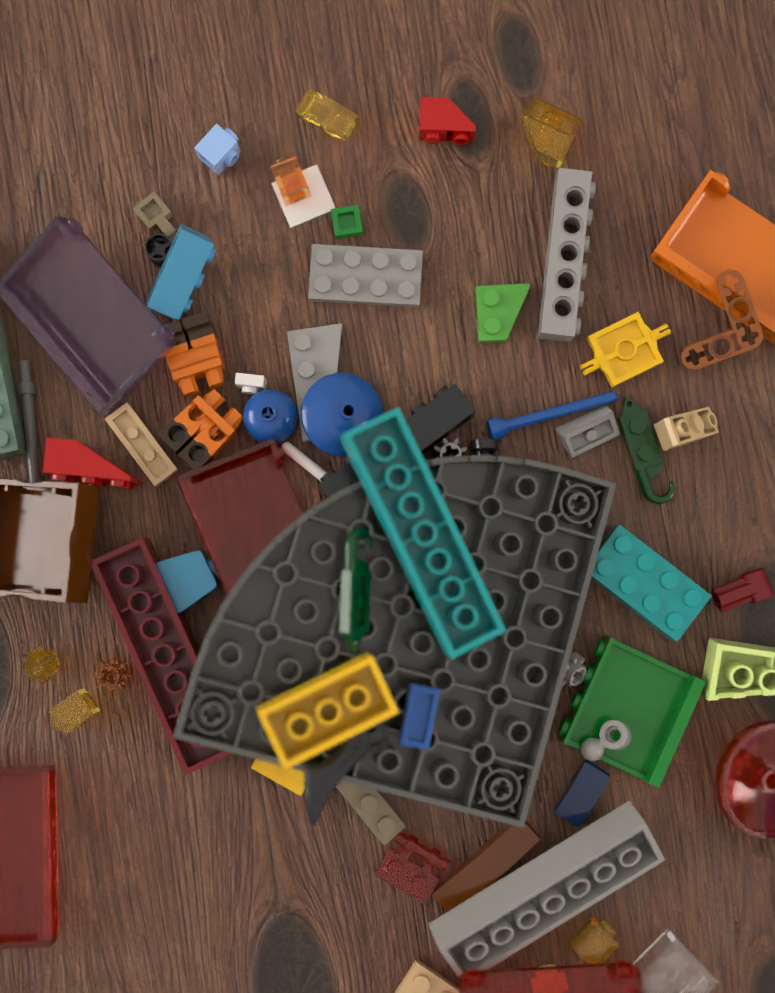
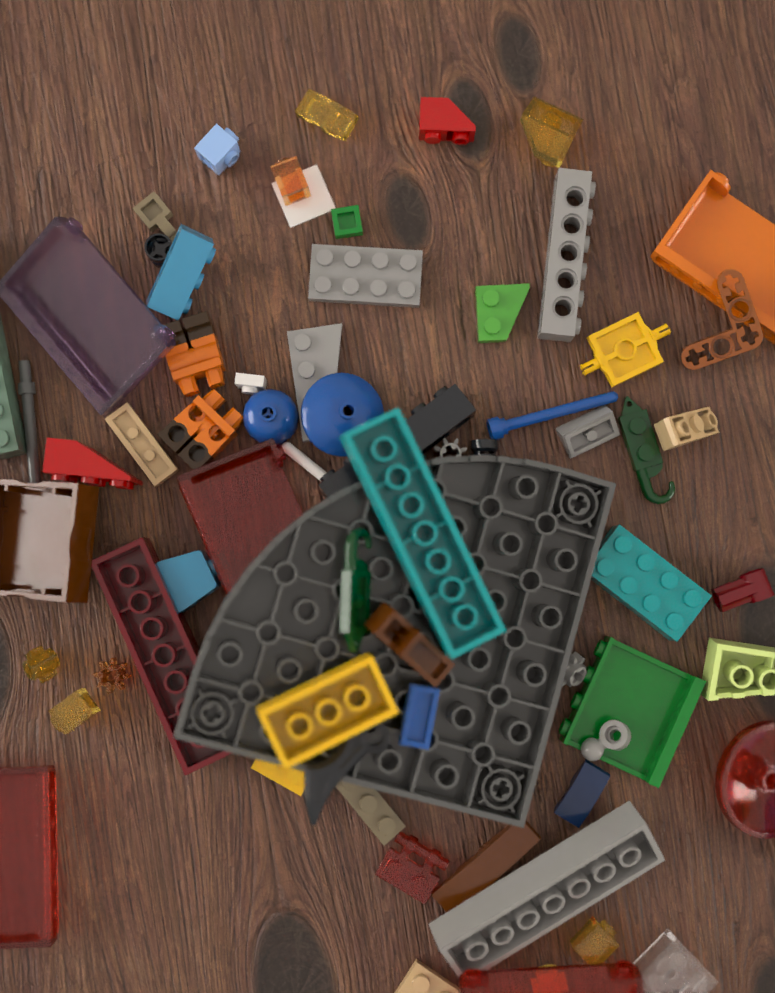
(409, 644): none -> reddish brown slope

